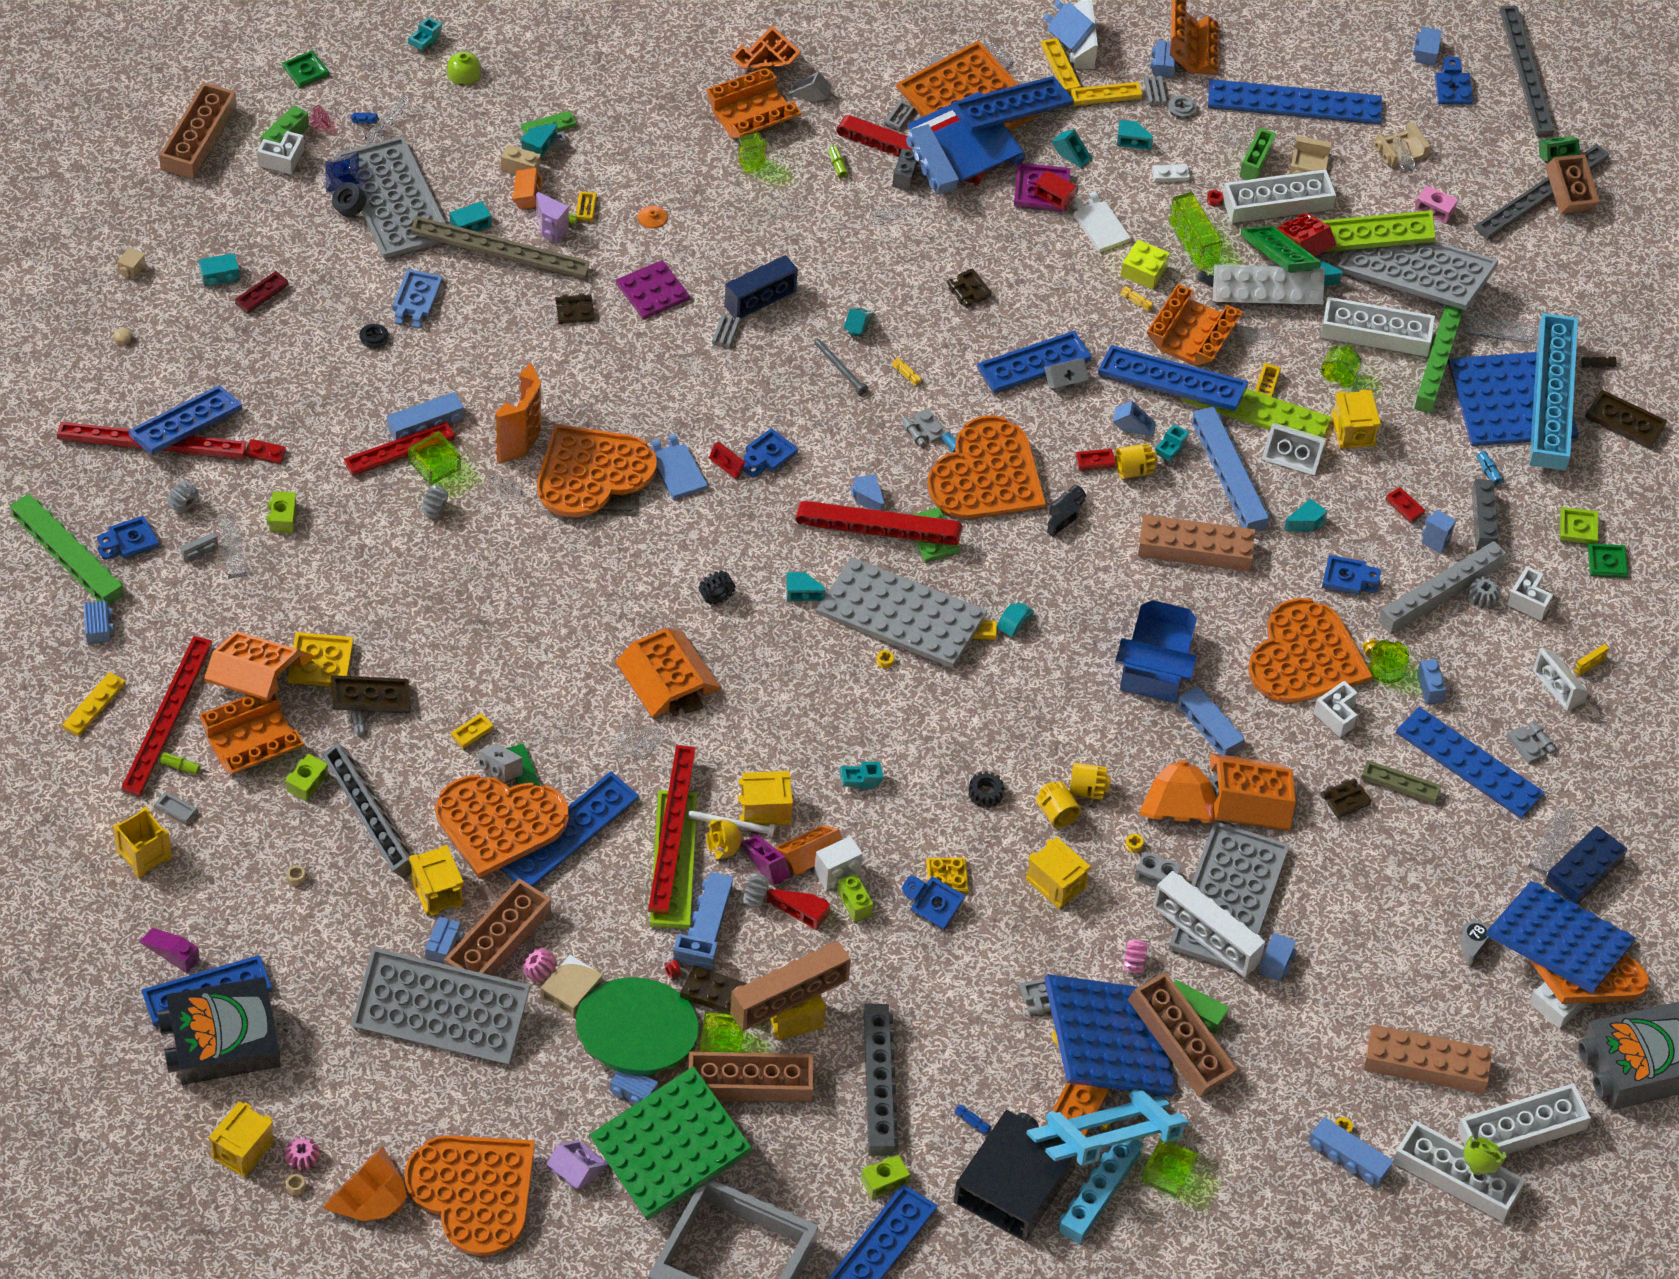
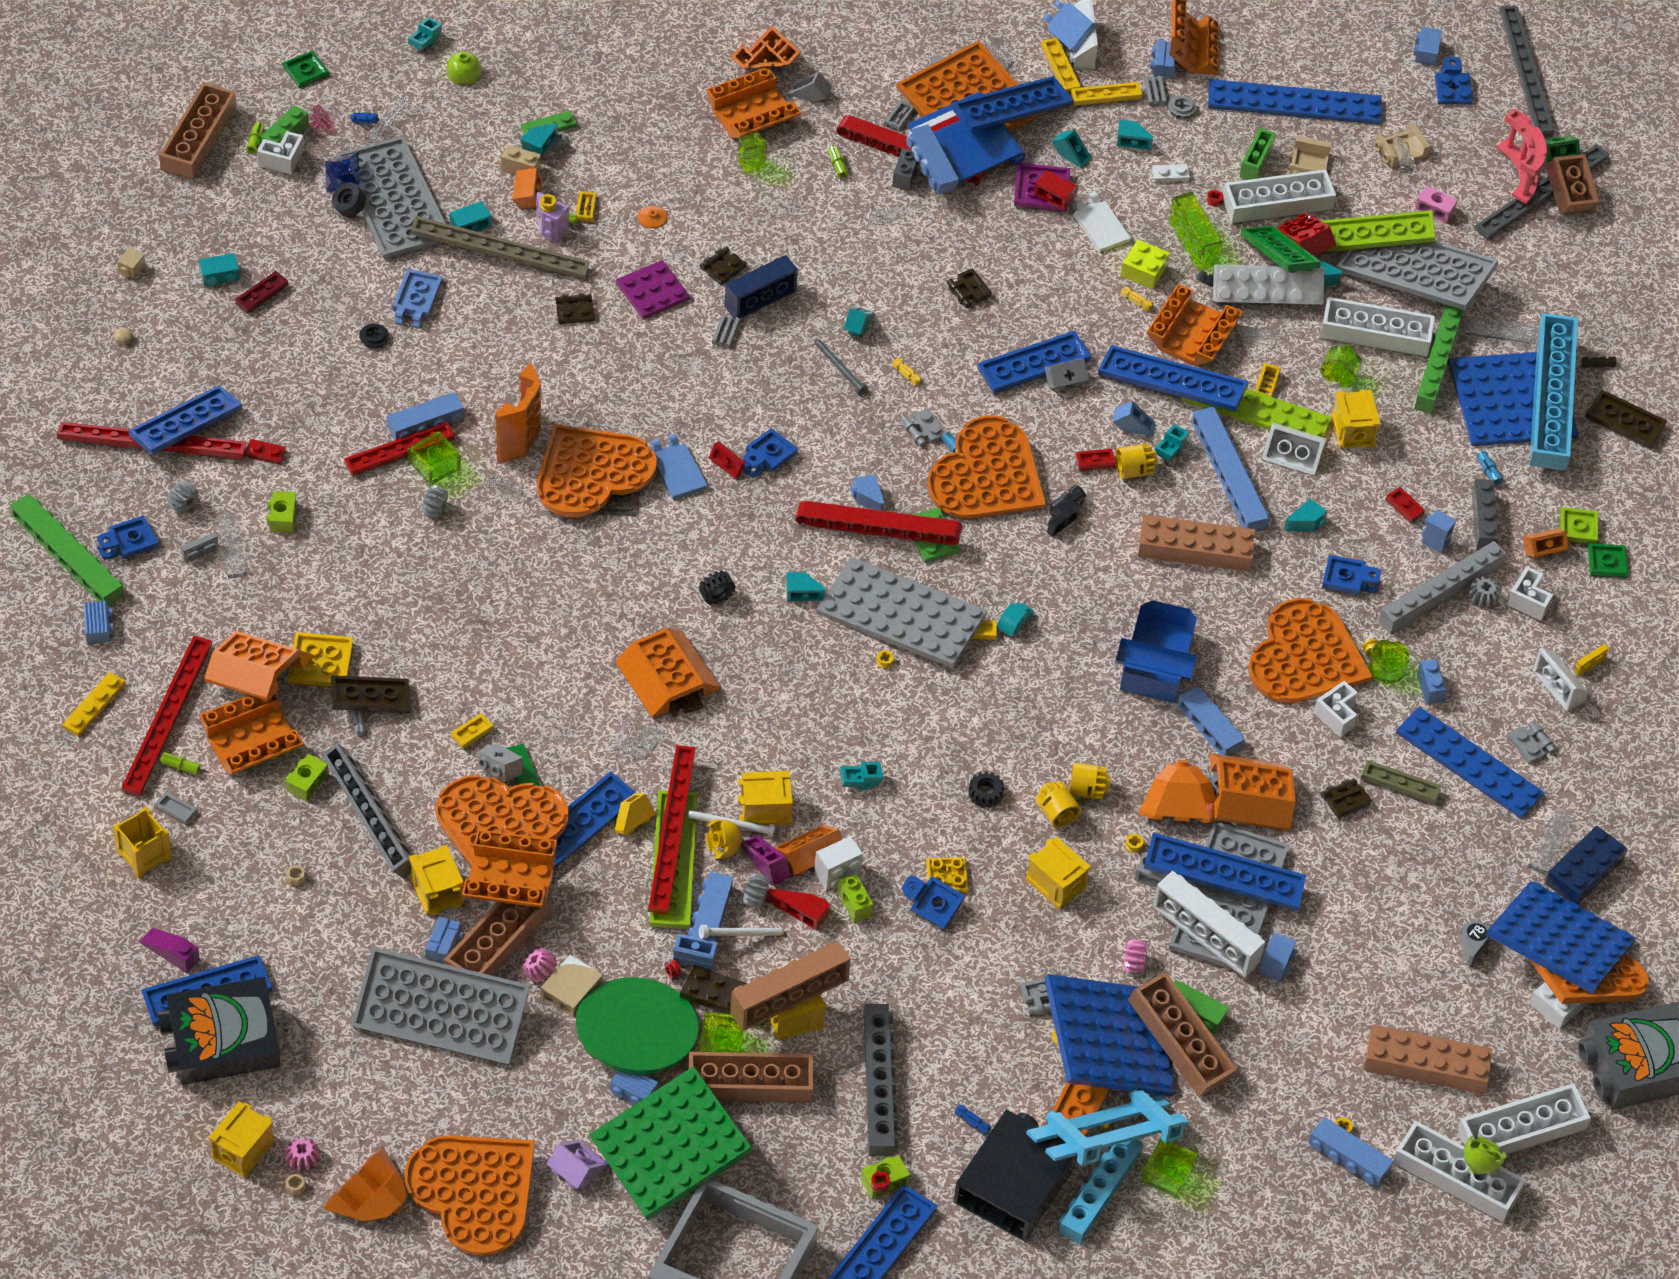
(255, 137): none -> lime axle
(511, 869): none -> orange slope
(548, 207): none -> yellow bush
(632, 813): none -> yellow slope
(704, 931): none -> white bar
(726, 269): none -> dark brown plate
(880, 1175): none -> red bush
(1225, 871): none -> blue plate
(1527, 165): none -> coral fence
(1545, 542): none -> orange brick

